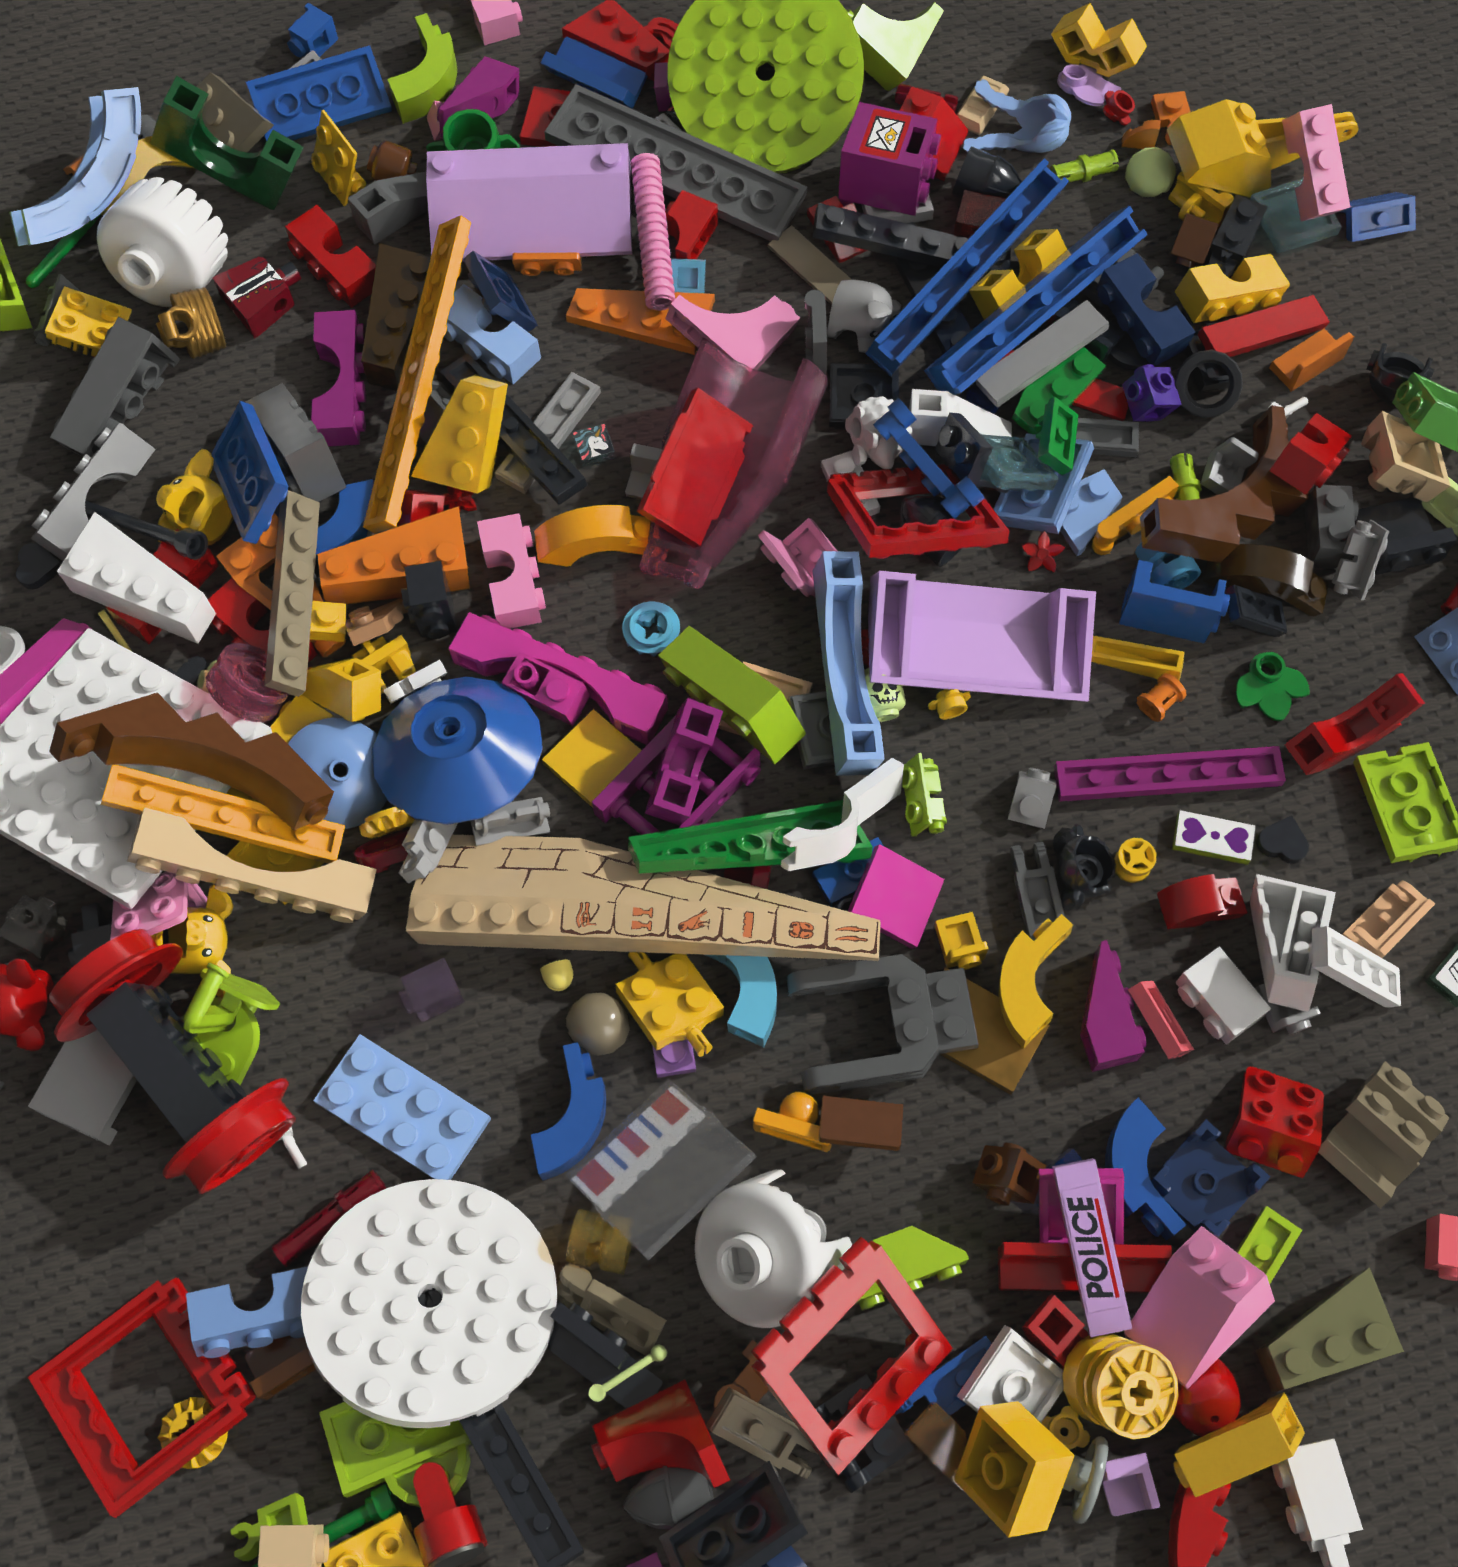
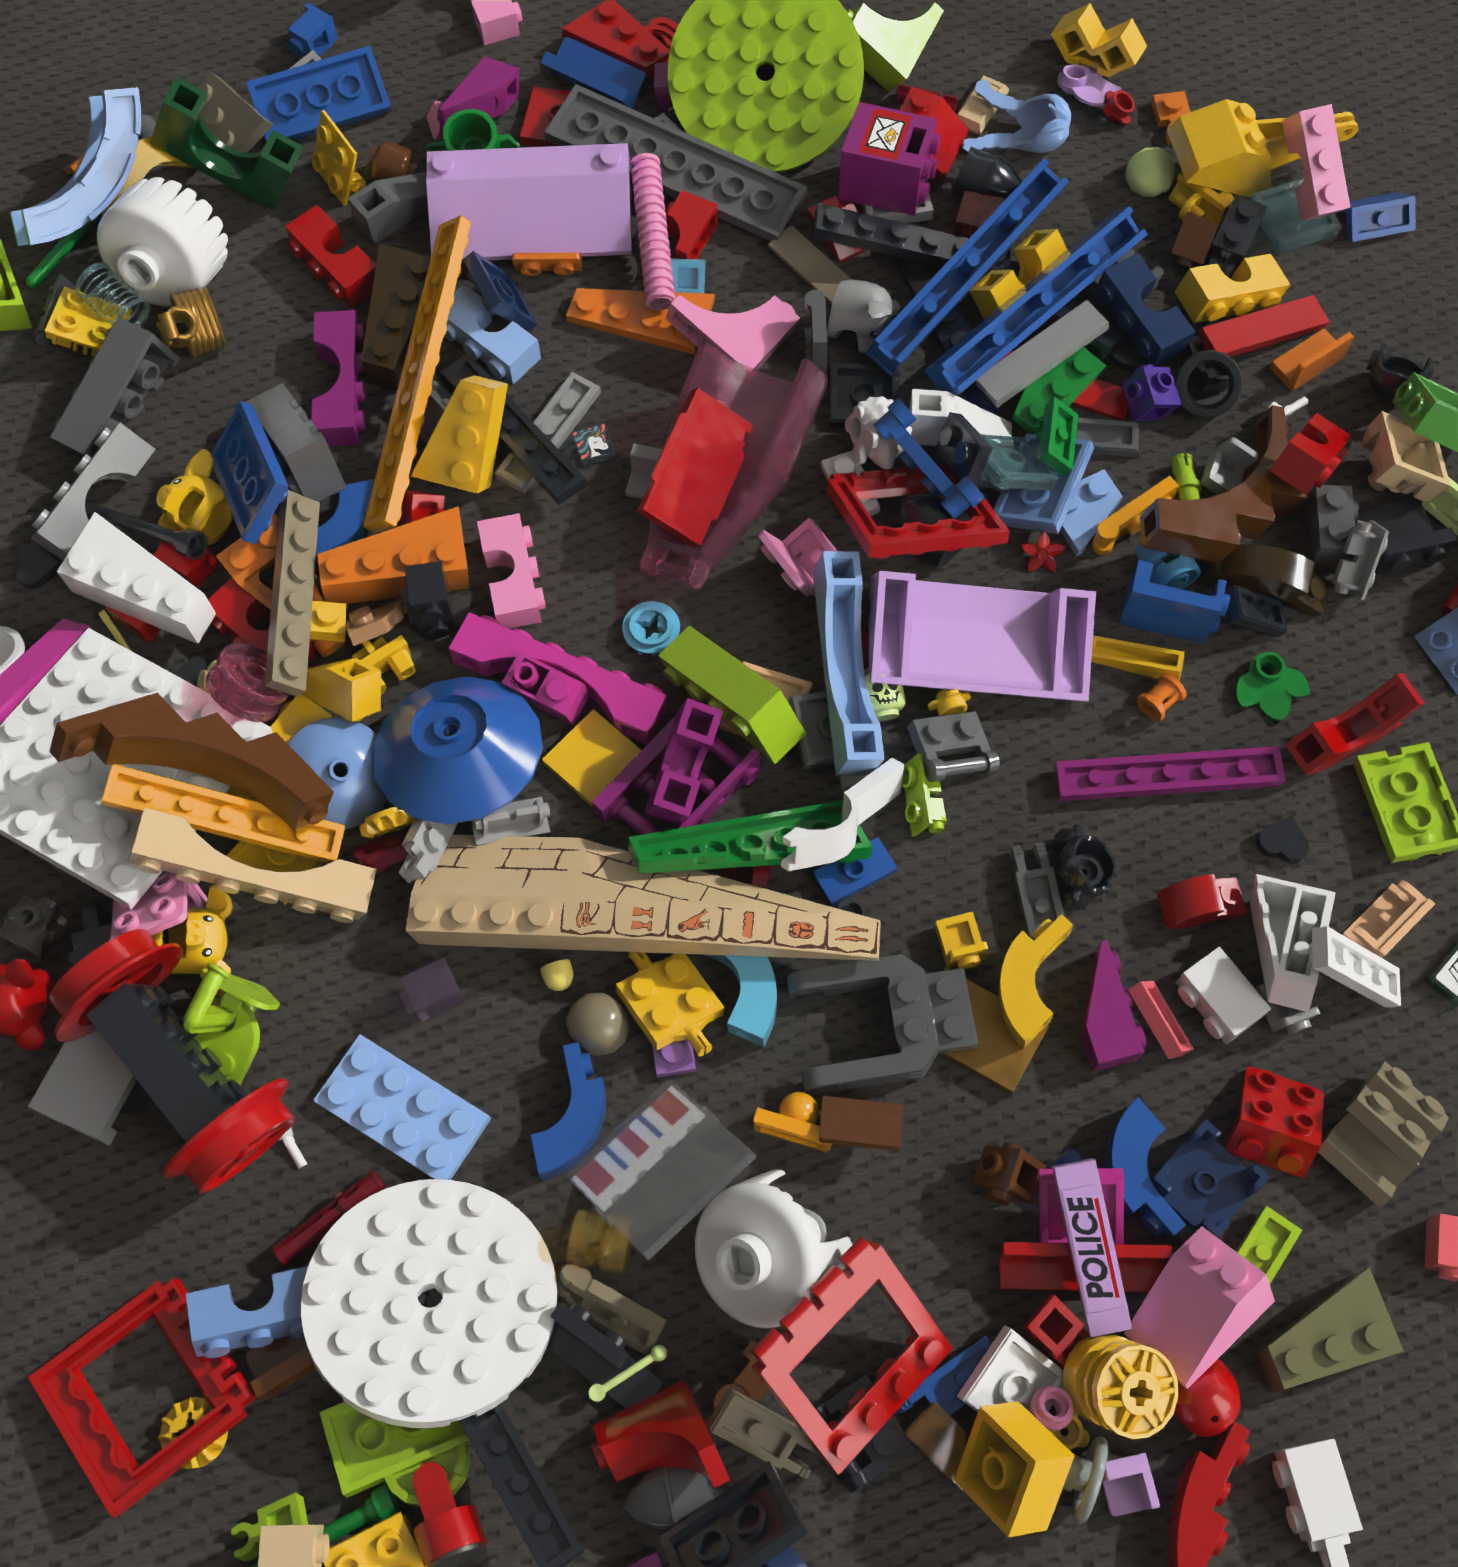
(101, 288): none -> clear light blue piece
(257, 292): dark red torso -> none
(415, 681): white plate -> none
(431, 80): lime arch -> none
(461, 498): red plant -> none
(590, 531): light orange arch -> none
(897, 895): dark pink tile -> none
(916, 1258): lime slope -> none
(952, 736): none -> dark grey plate
(1032, 798): light grey bracket -> none
(1060, 1400): none -> bright pink plate
(1087, 167): lime pin -> none
(1139, 853): yellow wheel -> none
(1142, 136): orange tile -> none
(1213, 837): tile -> none
(1240, 1447): yellow arch -> none

